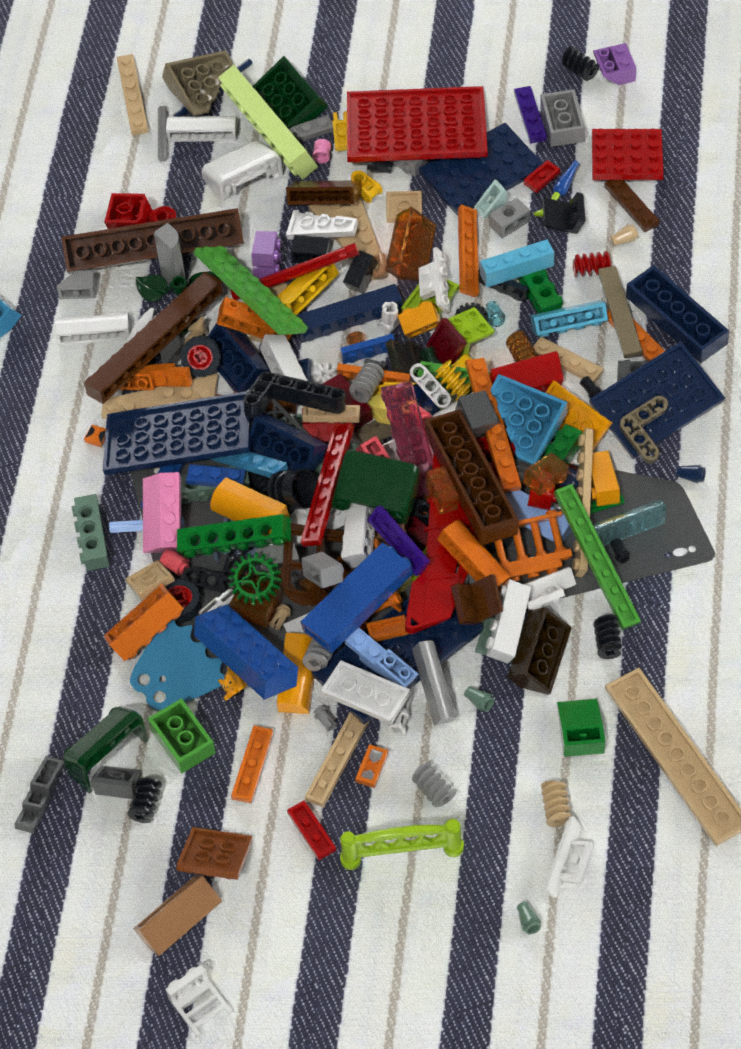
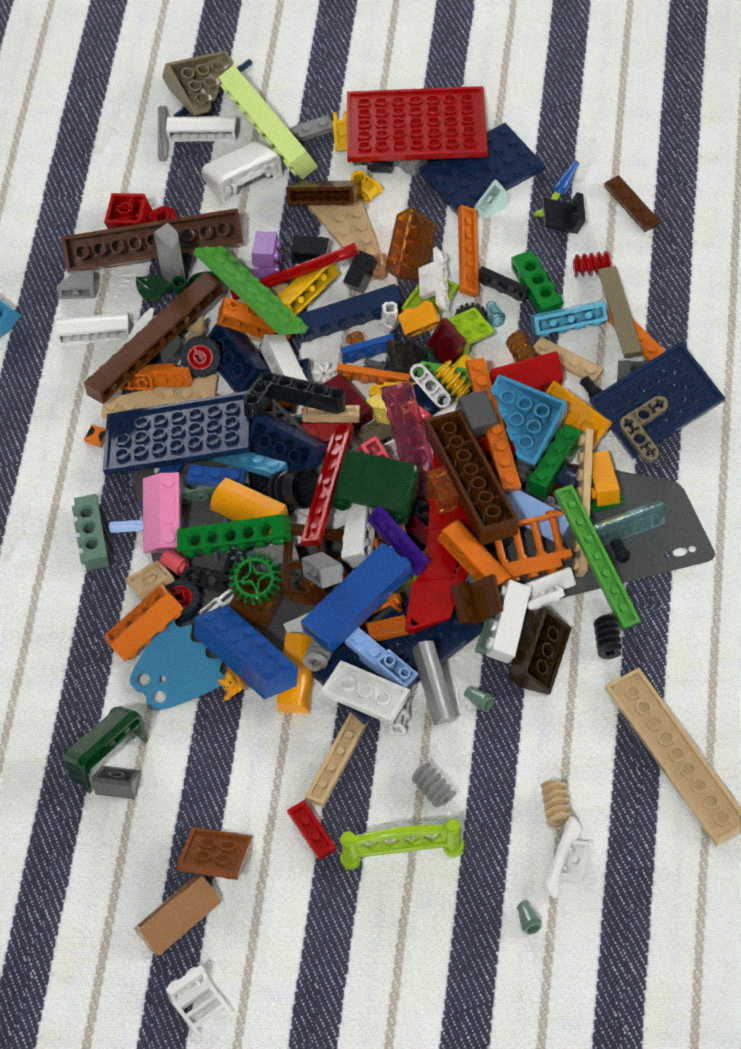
(39, 795): dark grey slope -> none
(132, 95): tan plate -> none
(144, 799): black piece -> none
(181, 735): bright green brick -> none
(252, 764): orange plate -> none
(282, 613): tan pin -> none
(289, 94): dark green slope -> none
(320, 226): white wing -> none
(321, 151): bright pink wheel -> none
(325, 718): light grey pin -> none
(366, 382): light grey piece -> none
(371, 766): orange piece -> none
(399, 201): tan tile -> none
(509, 217): light grey brick -> none
(517, 263): medium azure brick -> none
(530, 114): dark purple plate -> none
(541, 176): red plate -> none
(543, 501): red brick -> none
(545, 474): clear orange brick -> none
(562, 118): light grey brick -> none
(579, 63): black piece -> none
(581, 727): green slope -> none
(616, 64): medium lavender slope -> none
(625, 235): tan cone -> none
(627, 154): red plate -> none
(677, 313): dark blue brick -> none
(692, 473): dark blue cone -> none

